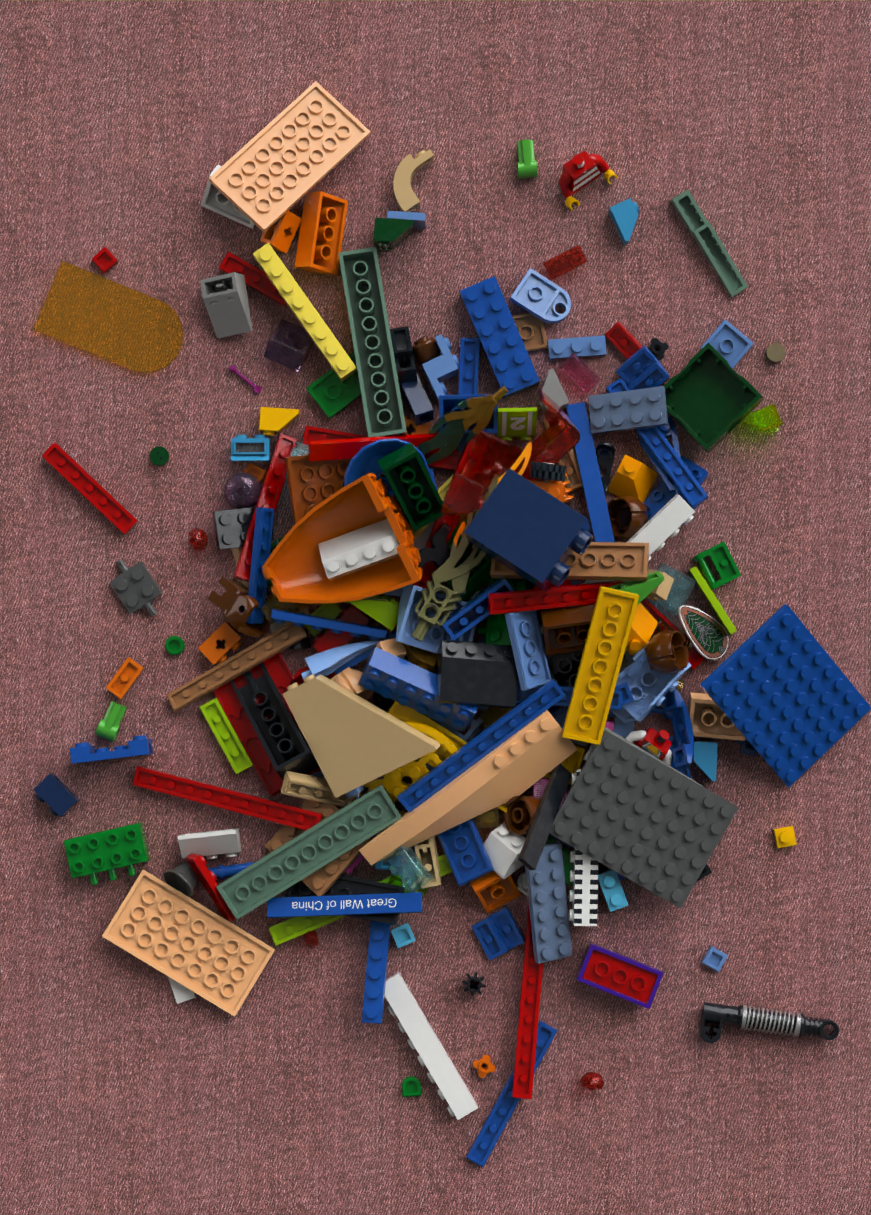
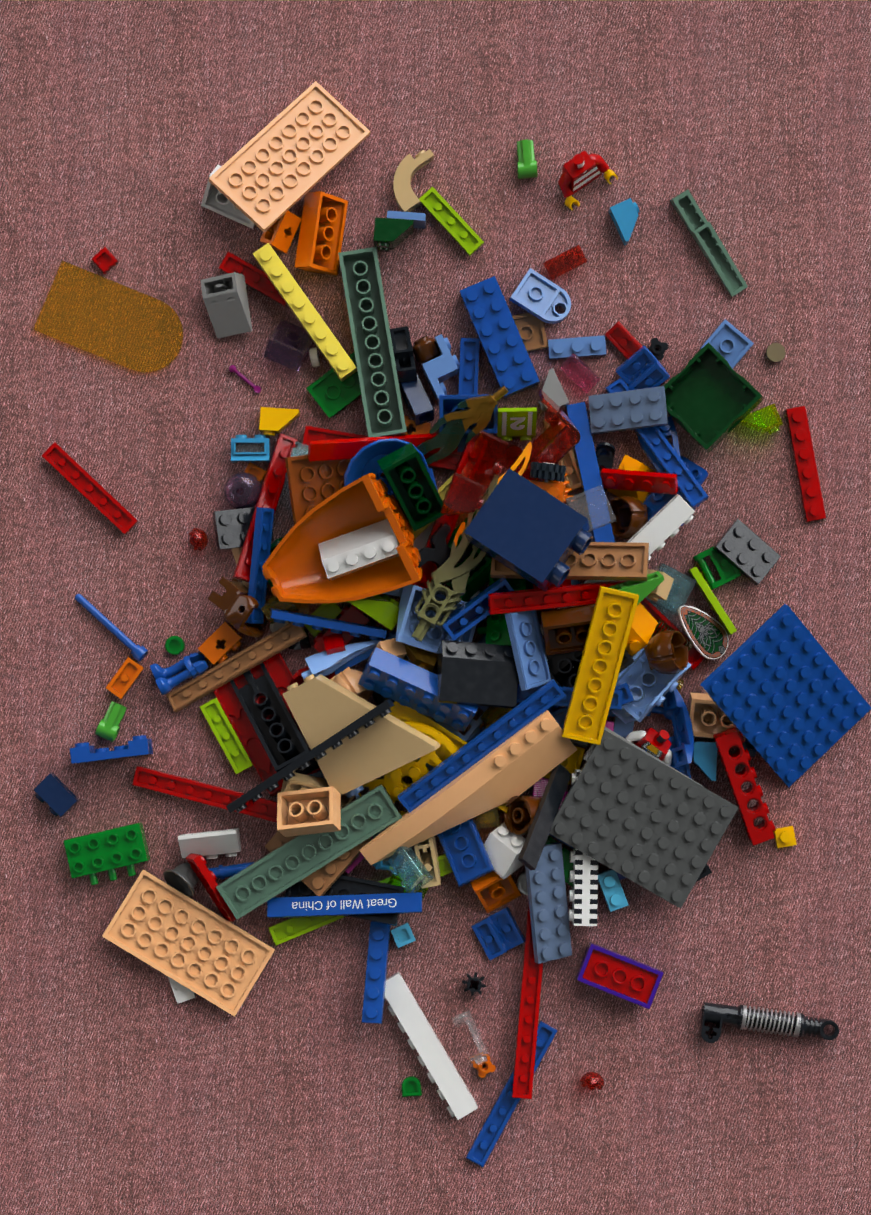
(136, 587): dark grey plate -> none
(136, 650): none -> blue piece
(159, 456): dark green tile -> none
(193, 664): none -> blue piece
(308, 811): none -> light nougat brick
(311, 938): clear red plate -> none
(314, 357): none -> white tile
(317, 752): none -> black plate
(334, 643): none -> red tile
(451, 221): none -> lime plate
(467, 1018): none -> clear panel
(594, 506): none -> clear tile
(639, 481): none -> red plate
(714, 958): medium blue tile -> none
(746, 552): none -> plate
(756, 833): none -> red brick
(805, 463): none -> red plate

